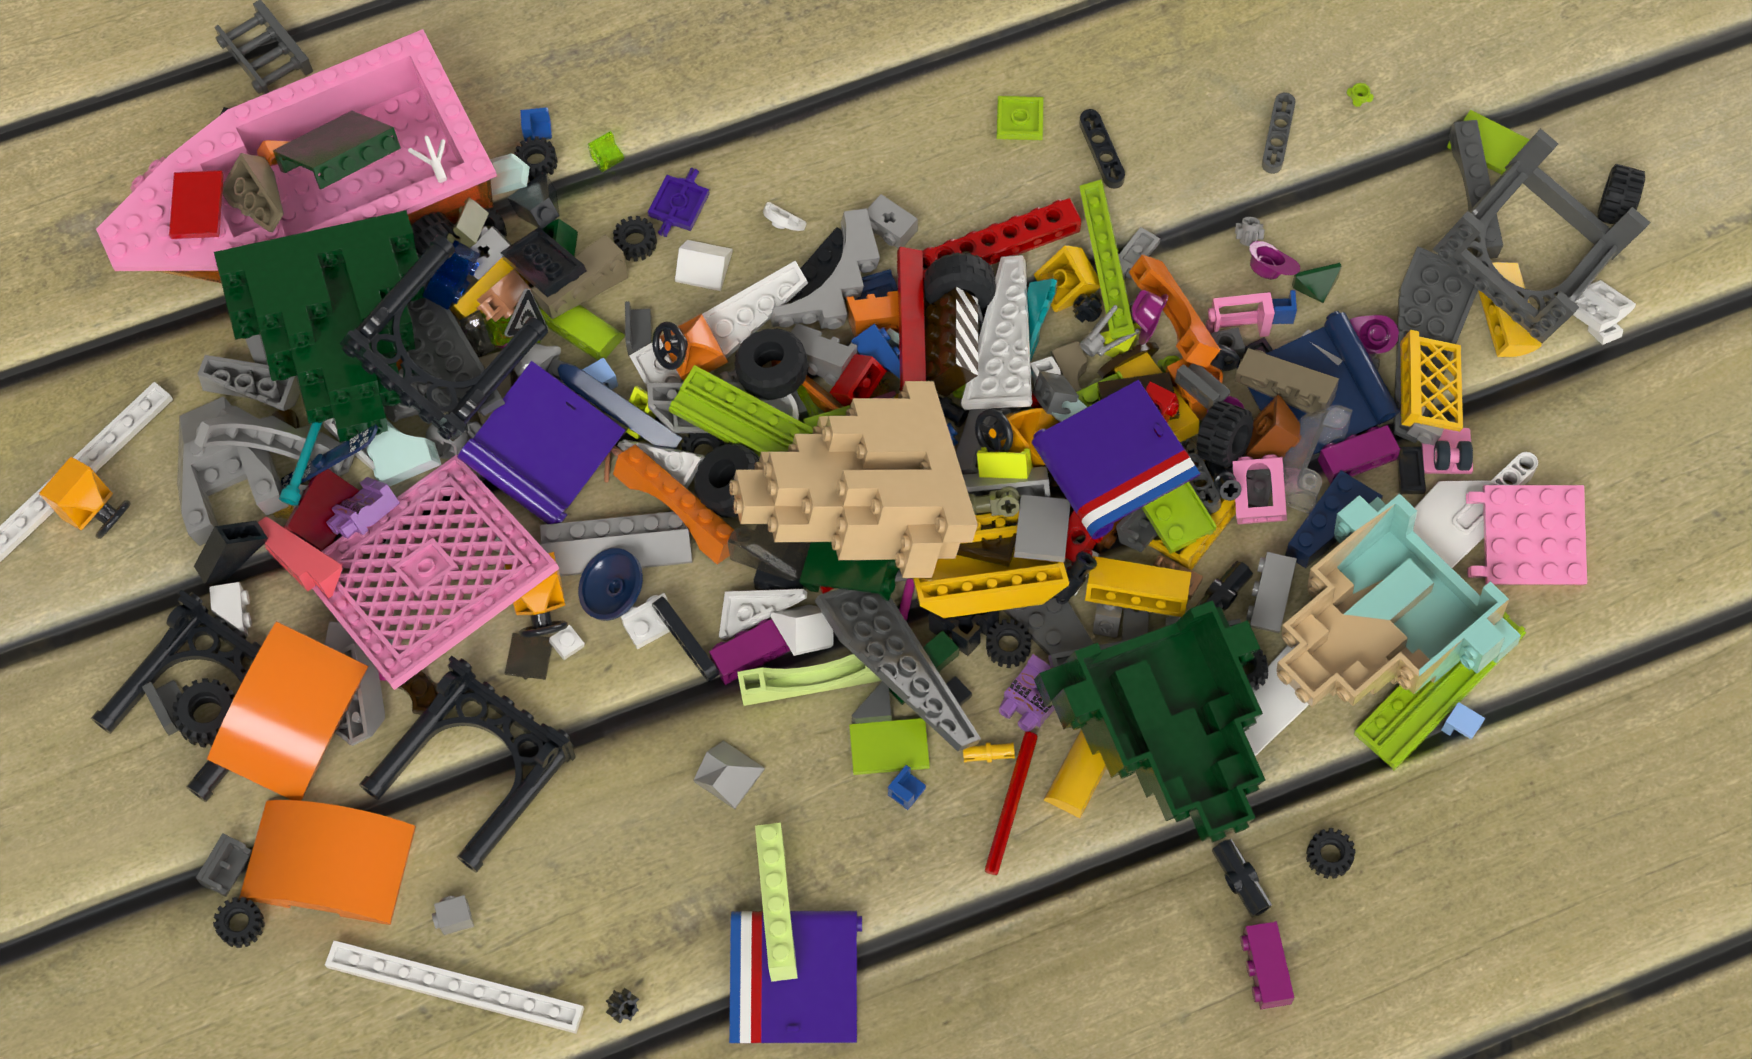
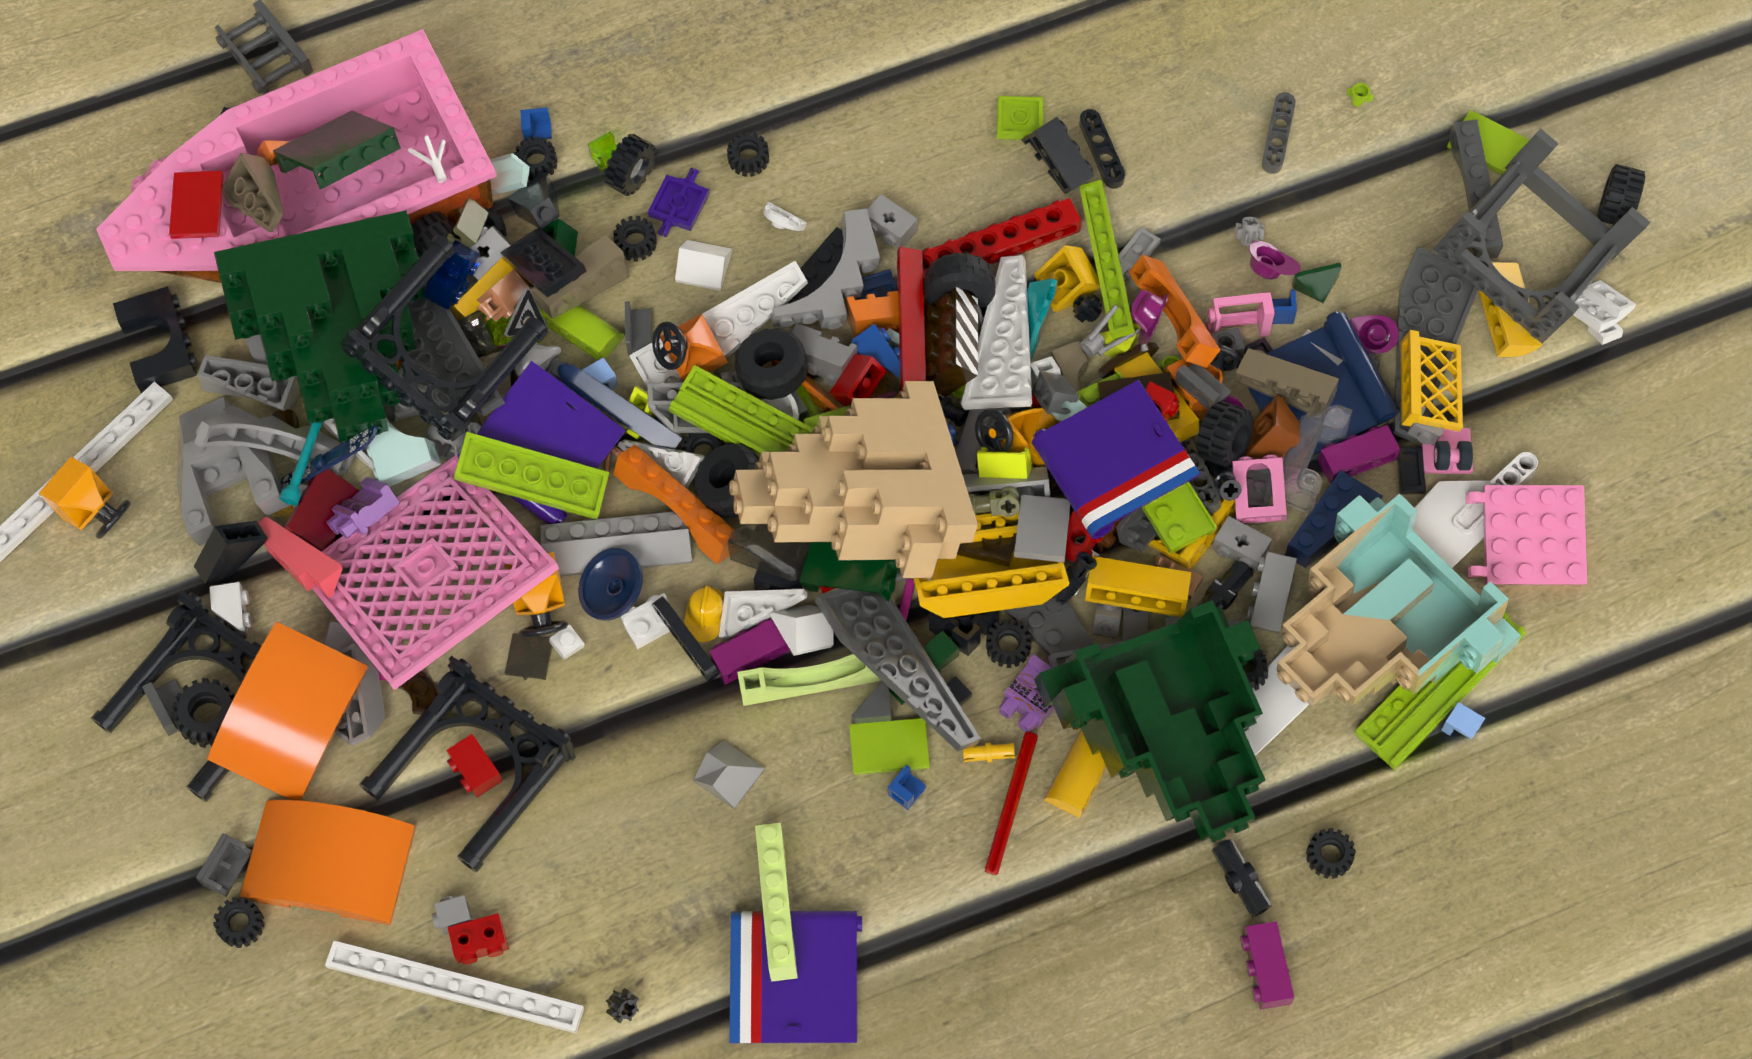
(175, 360): none -> black arch
(473, 765): none -> red brick
(478, 939): none -> red brick
(531, 475): none -> lime plate
(629, 164): none -> black wheel
(704, 613): none -> yellow piece
(748, 165): none -> black tyre
(1060, 155): none -> black wedge
(1235, 533): none -> light grey brick

